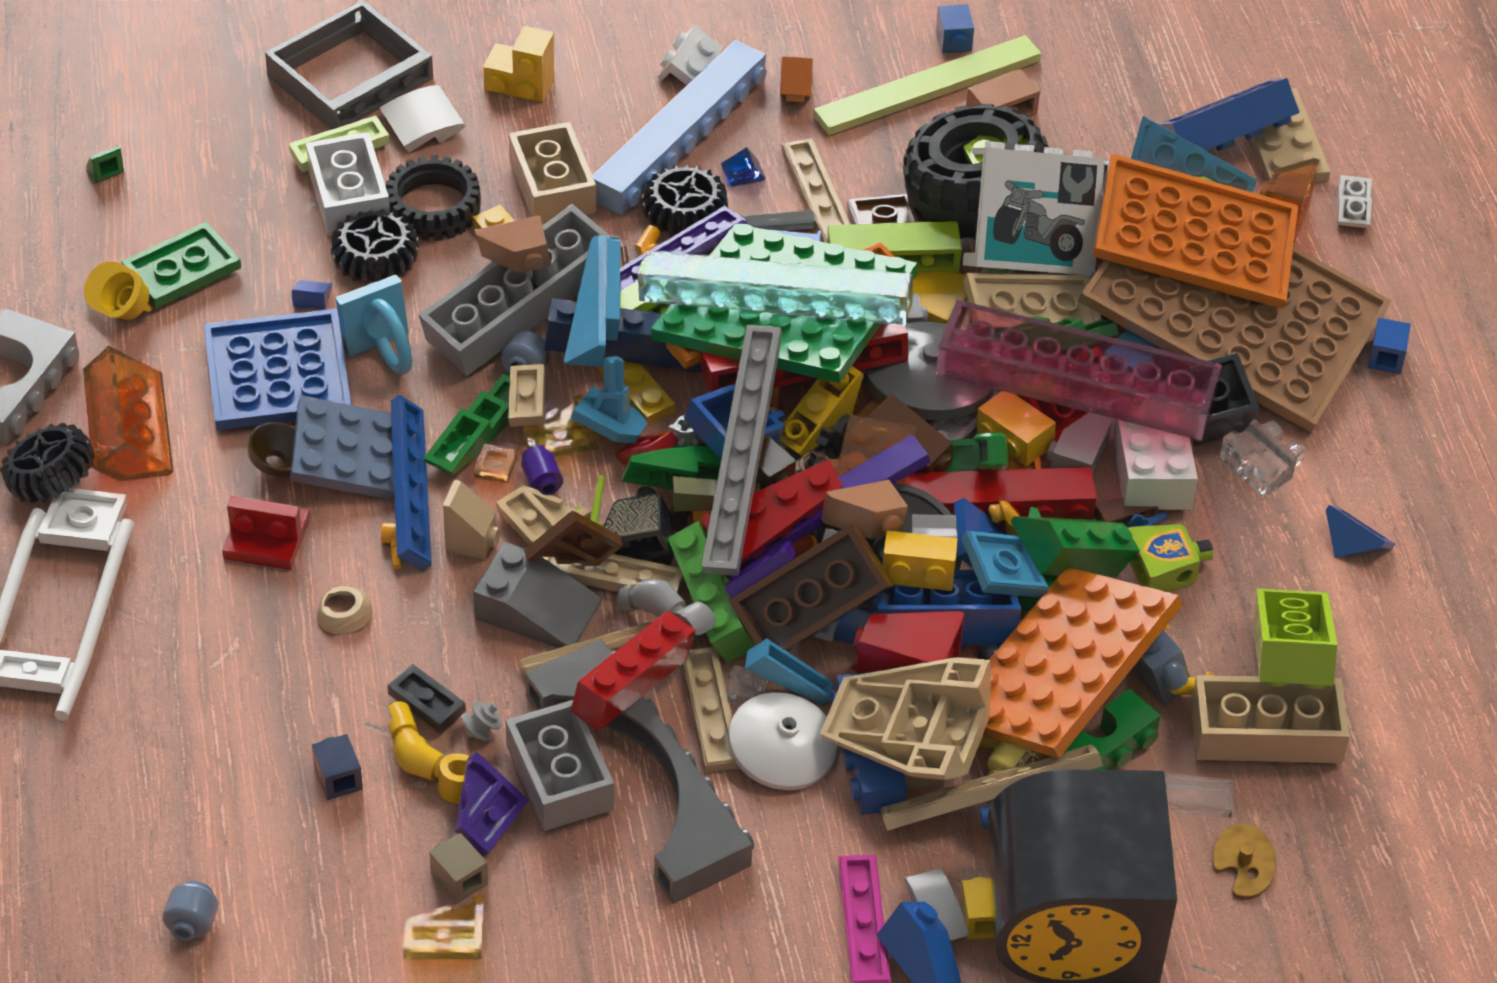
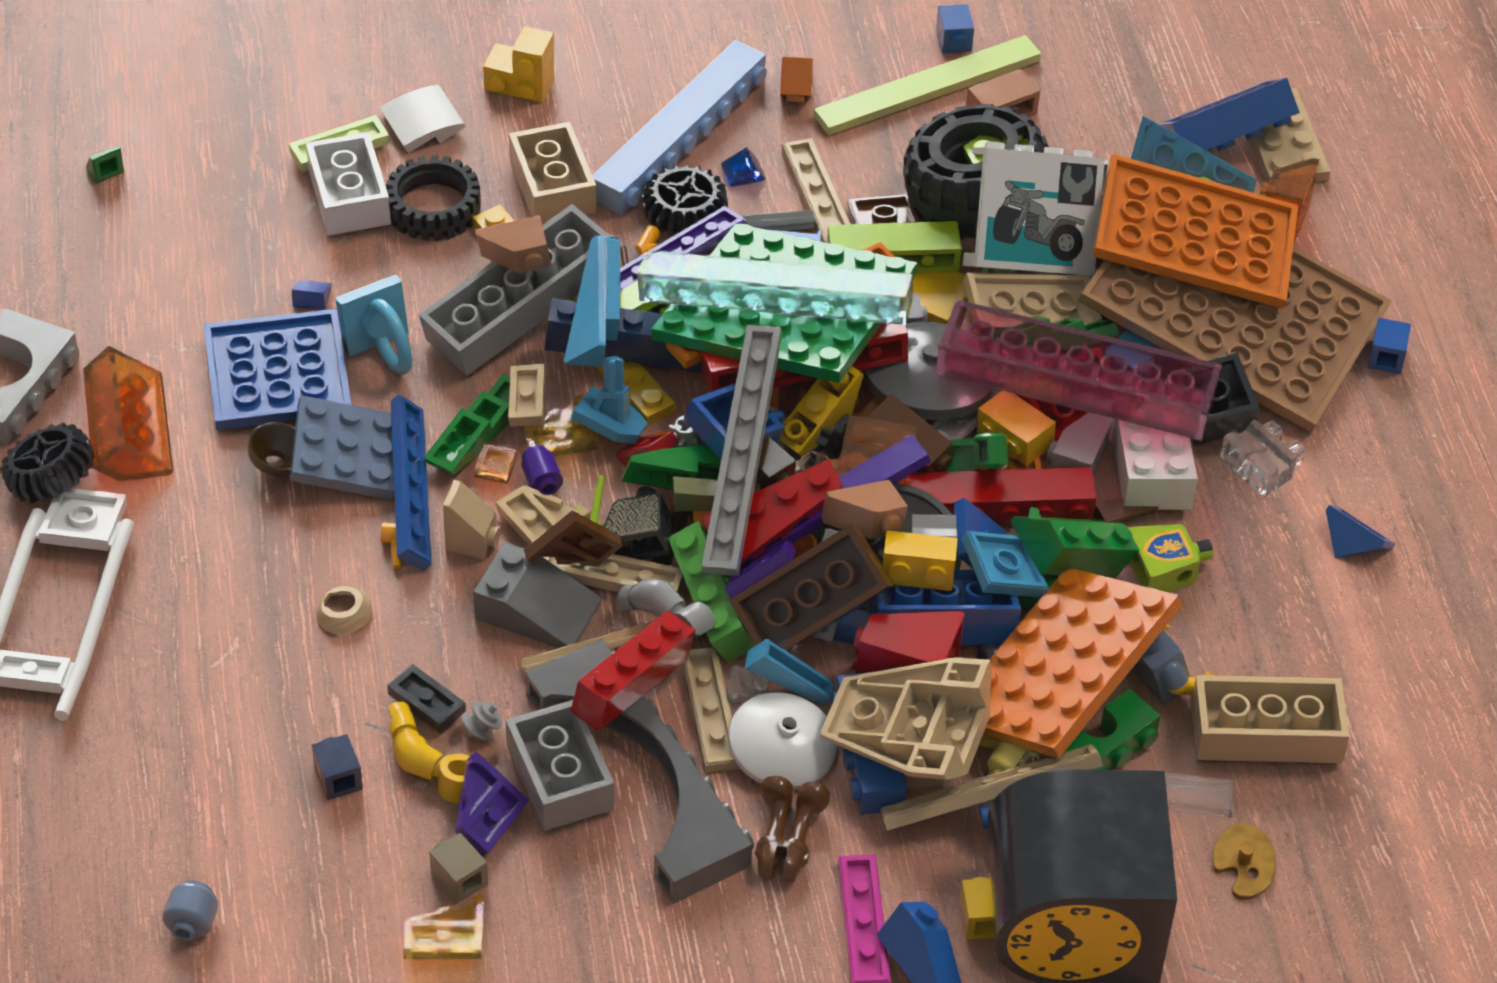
(116, 291): yellow piece -> none
(184, 263): plate -> none
(264, 532): red bracket -> none
(374, 246): black gear -> none
(411, 72): dark grey window -> none
(524, 349): sand blue head -> none
(691, 55): white bracket -> none
(779, 795): none -> reddish brown piece
(937, 892): light grey slope -> none
(1005, 512): light orange arm -> none
(1139, 520): blue hand -> none
(1294, 638): lime brick -> none
(1354, 201): white slope -> none

